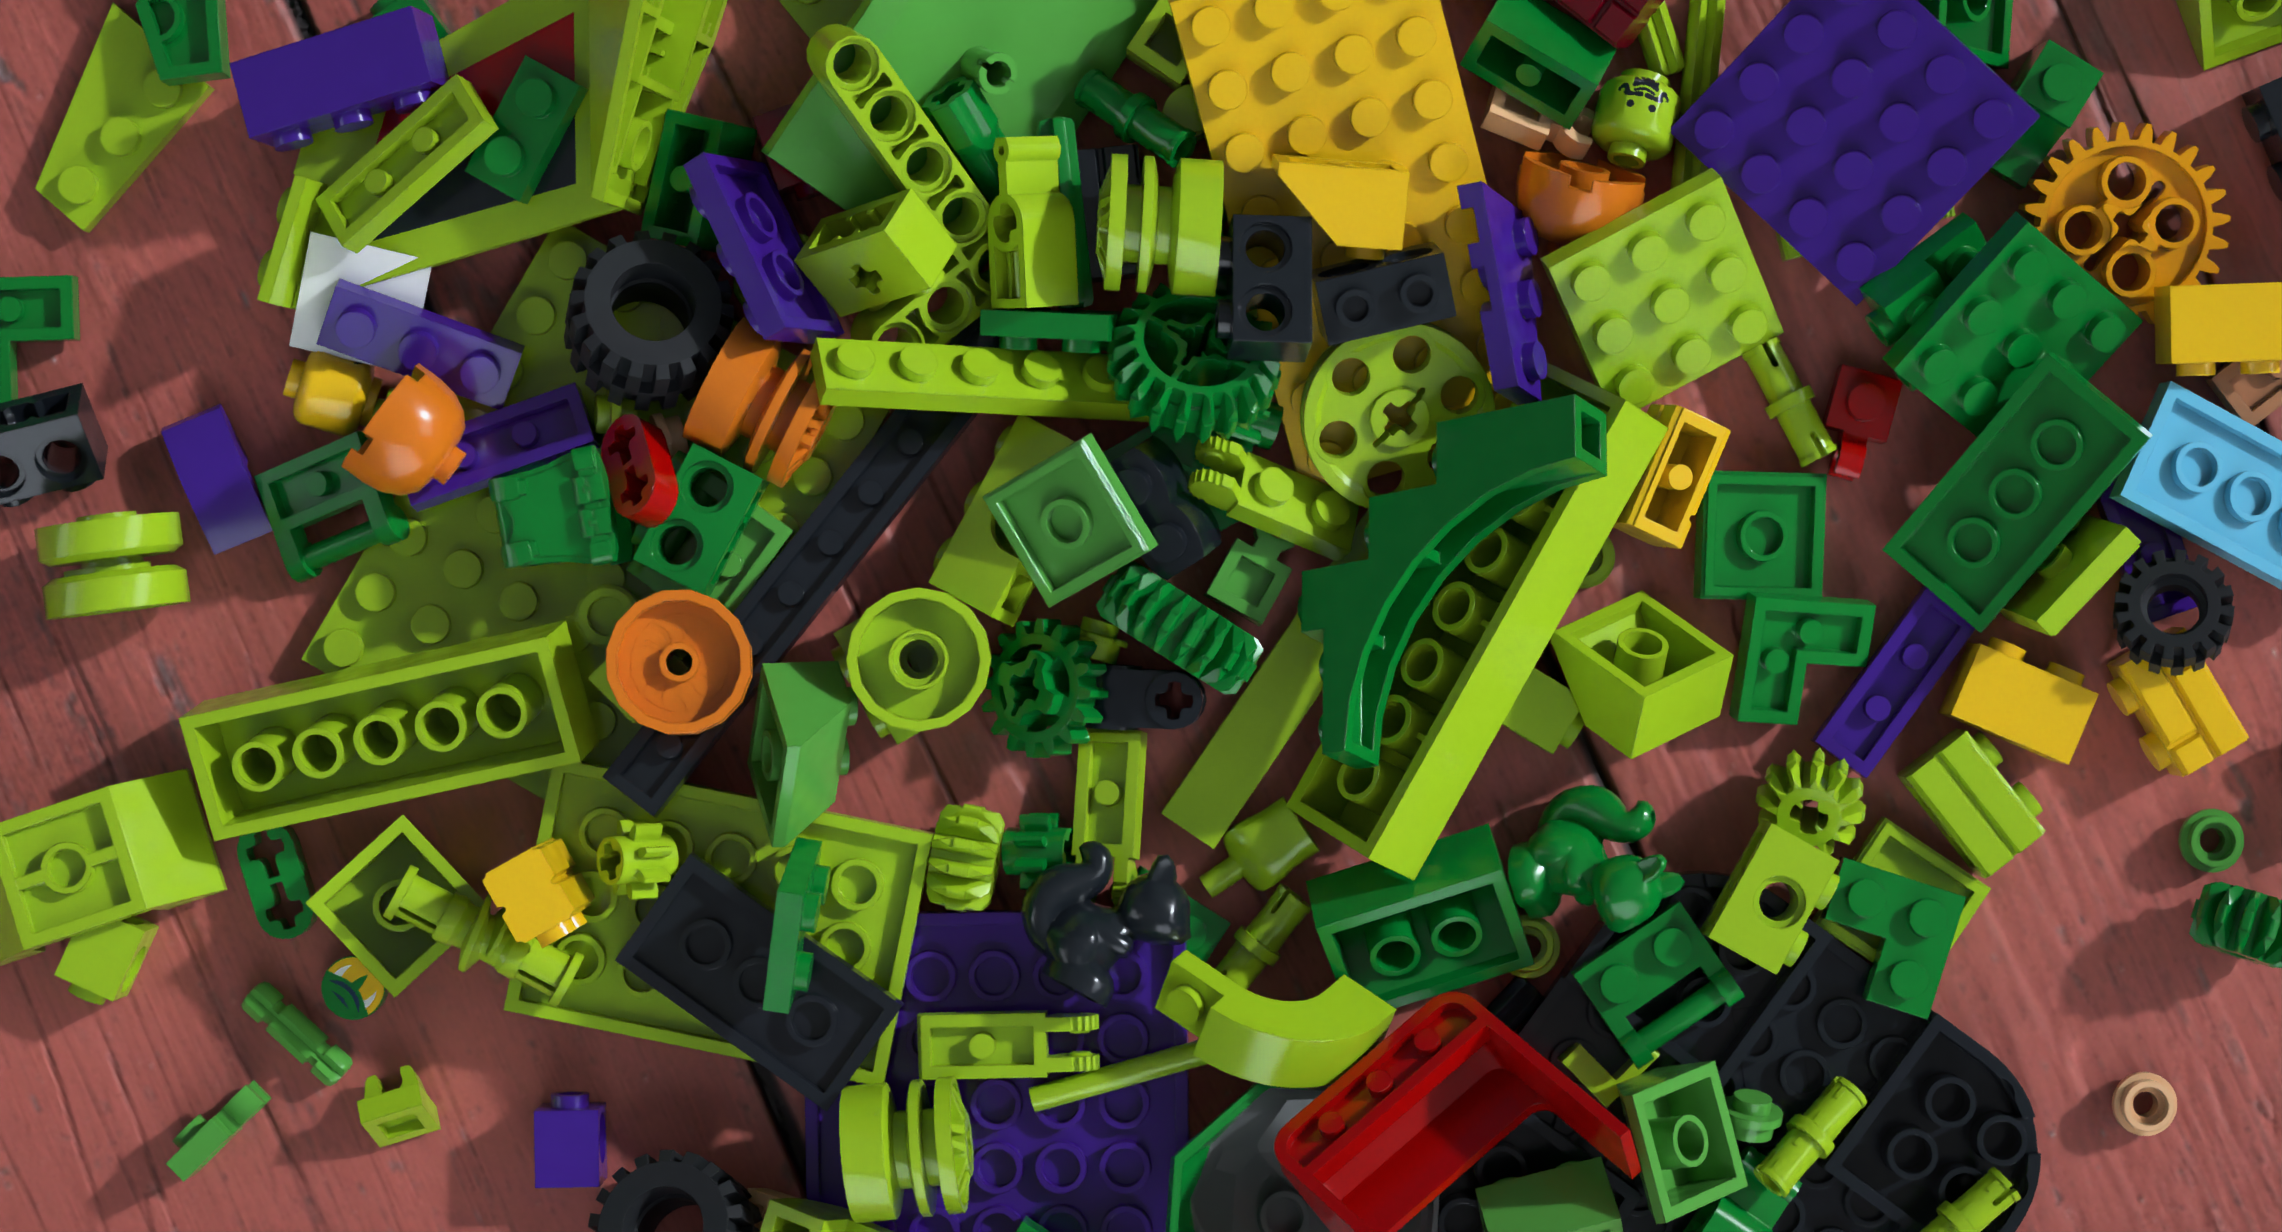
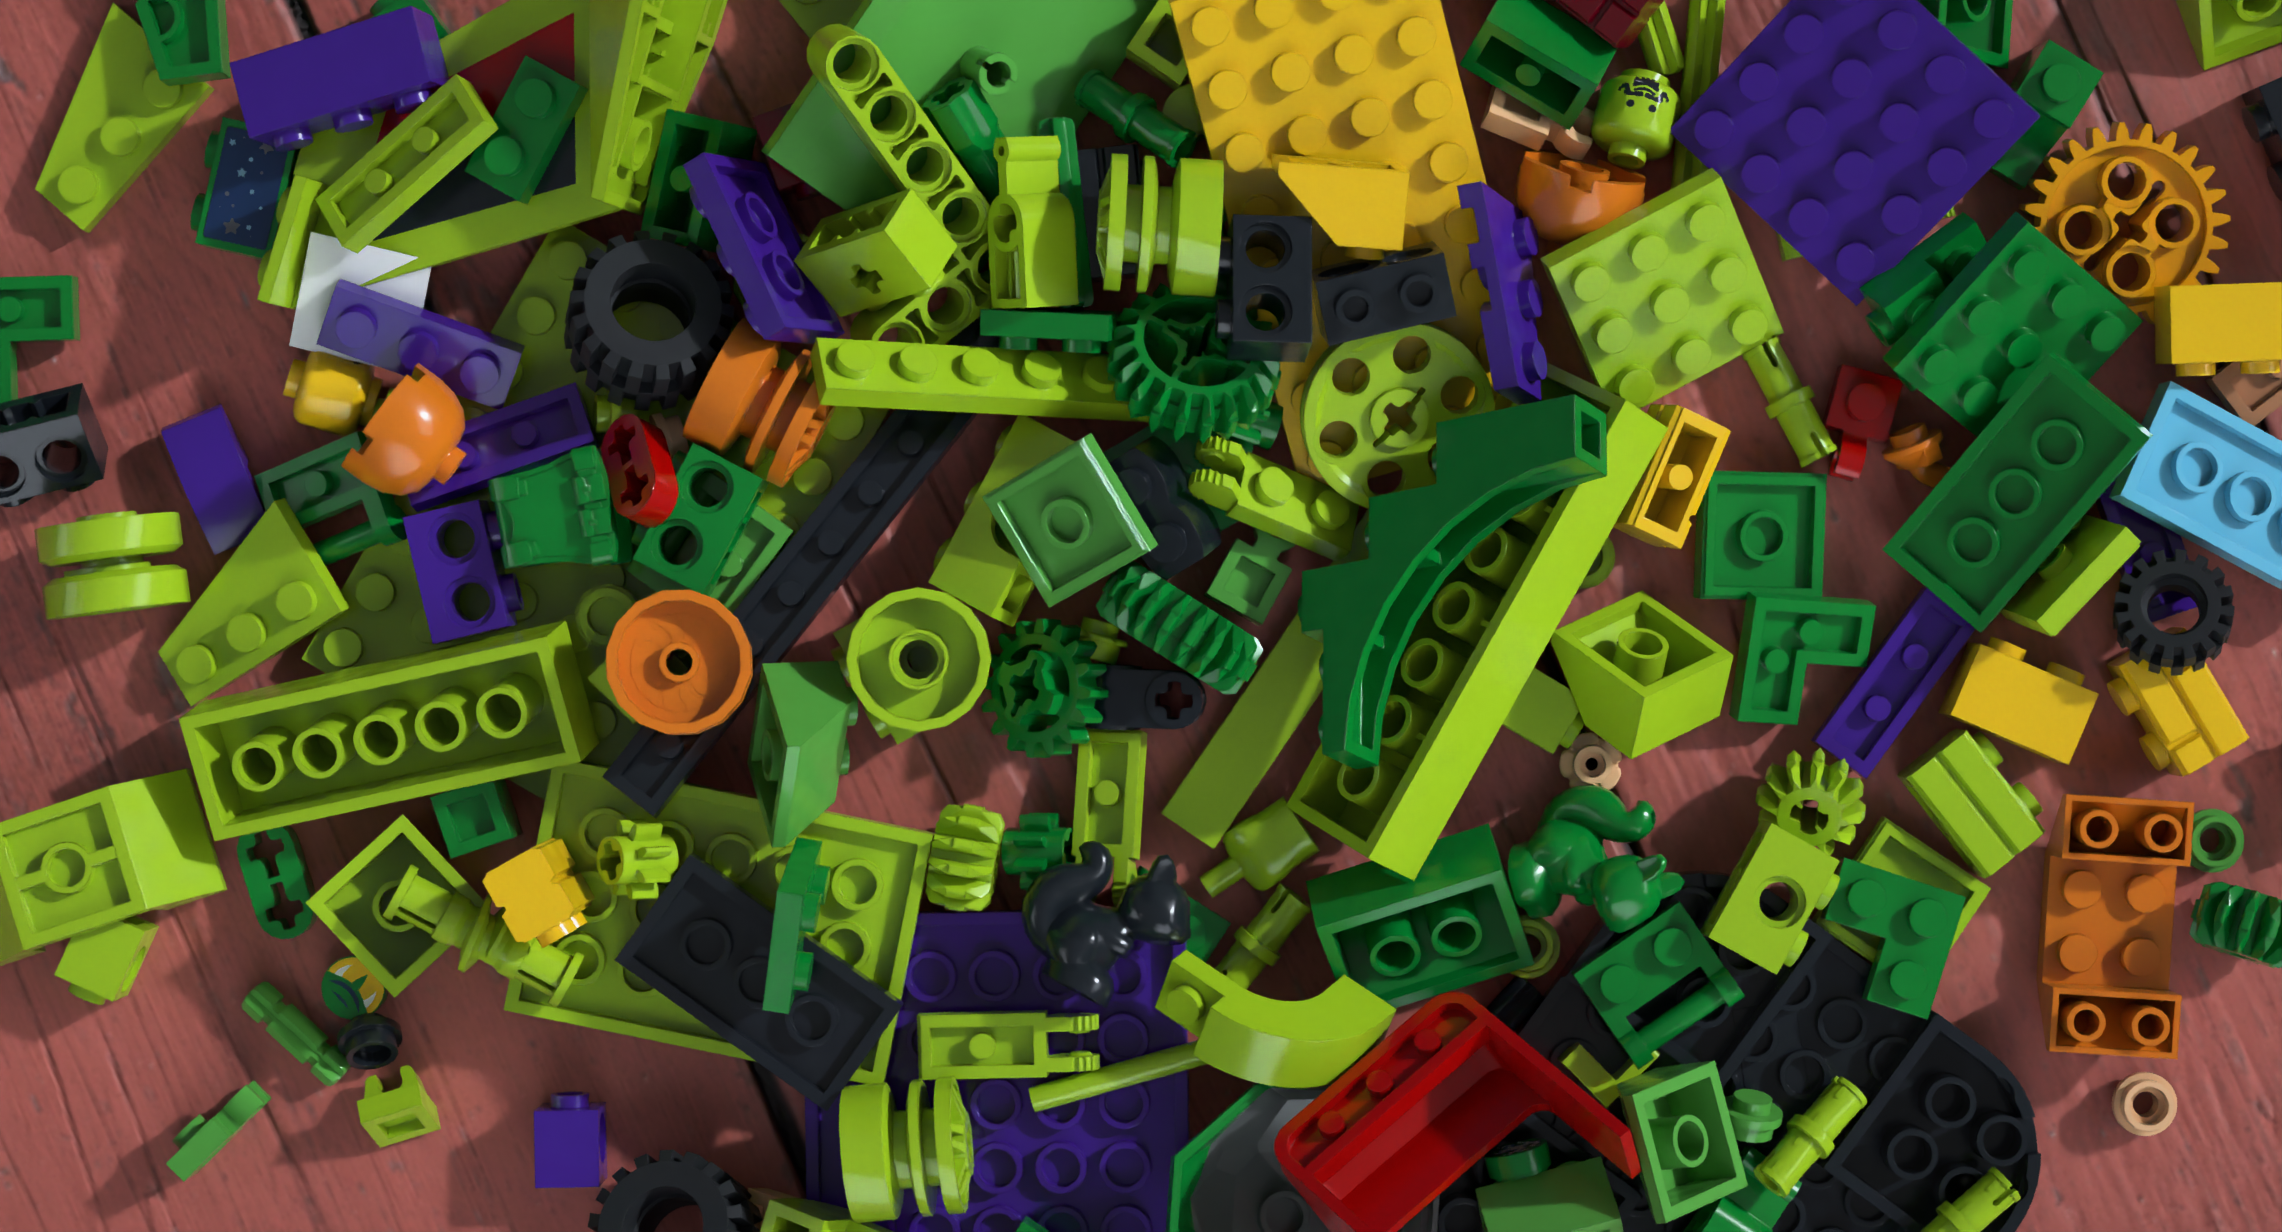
(241, 192): none -> dark blue brick
(254, 607): none -> lime wing
(370, 1041): none -> black plate
(444, 576): none -> dark purple brick
(476, 816): none -> green brick
(1518, 1160): none -> green tile
(1590, 746): none -> light nougat plate
(1917, 451): none -> orange plate
(2111, 925): none -> orange slope

